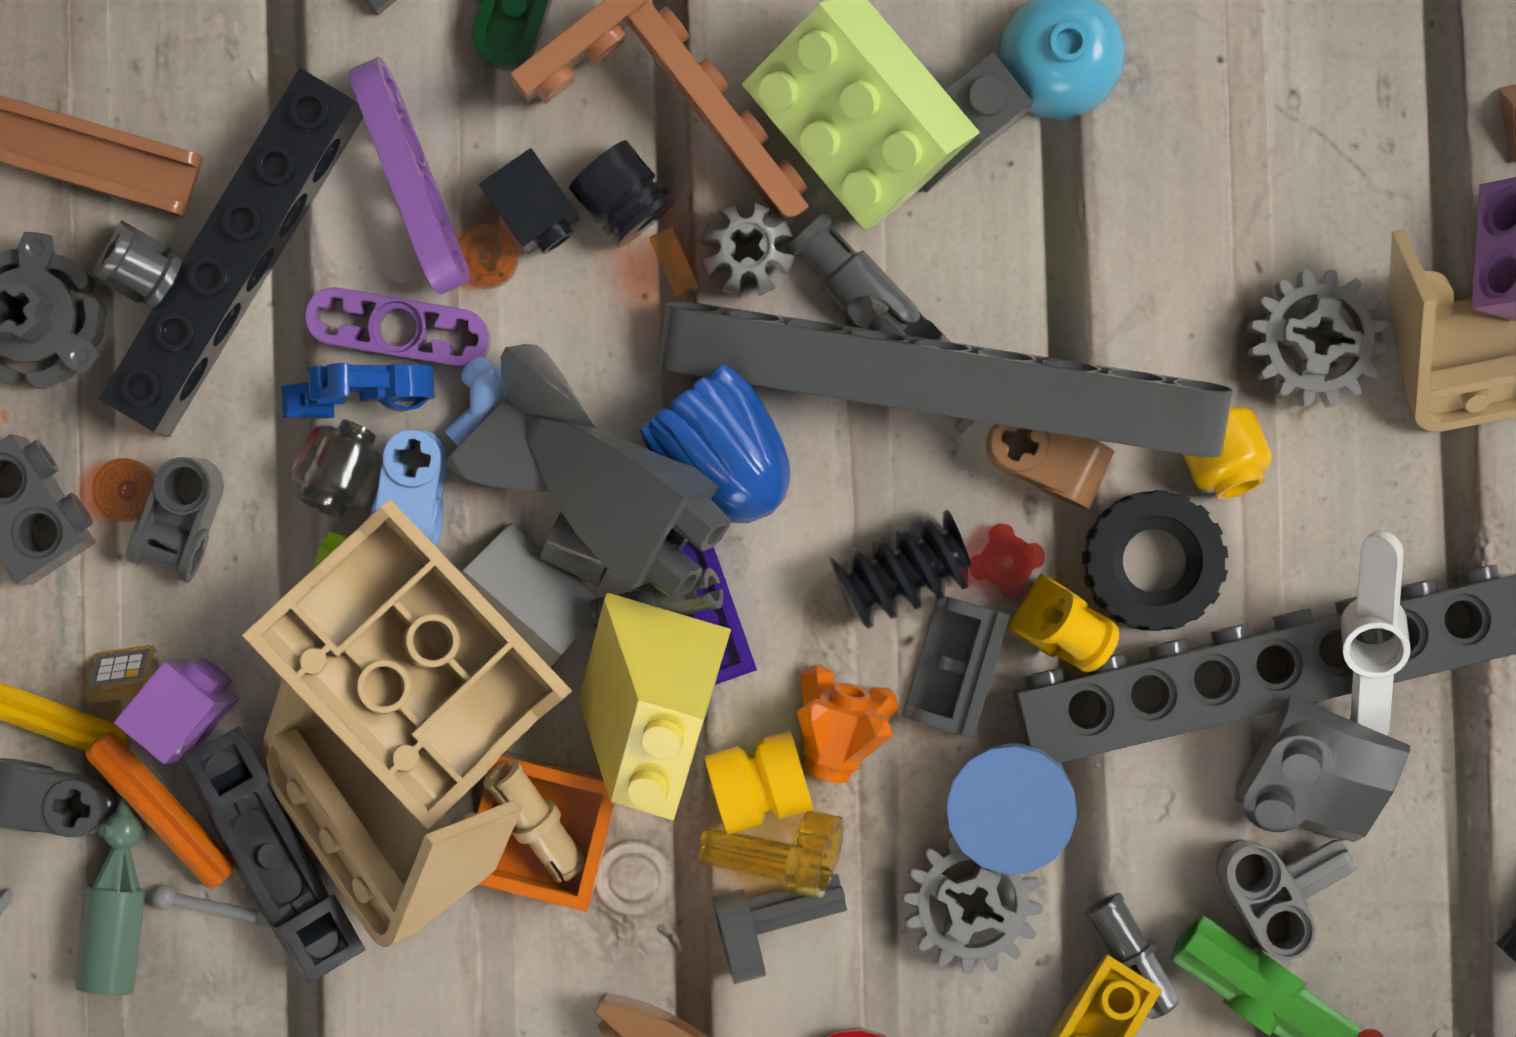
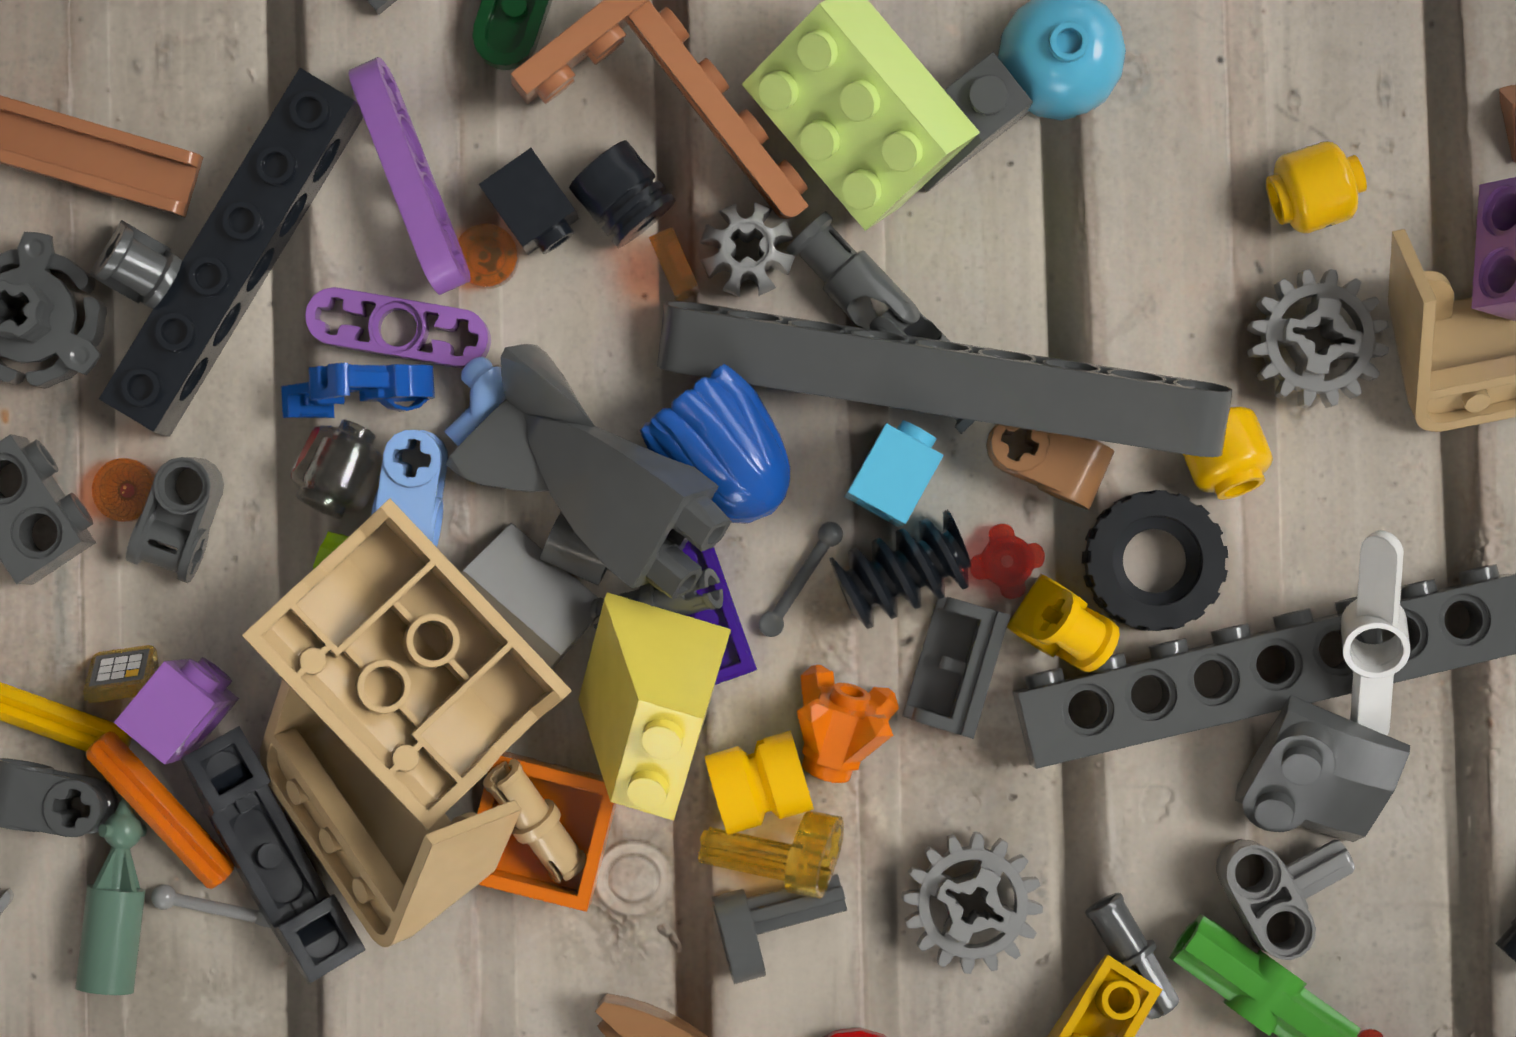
(772, 622): none -> dark grey hinge
(895, 472): none -> medium azure brick
(1012, 808): medium blue tile -> none
(1315, 187): none -> yellow head

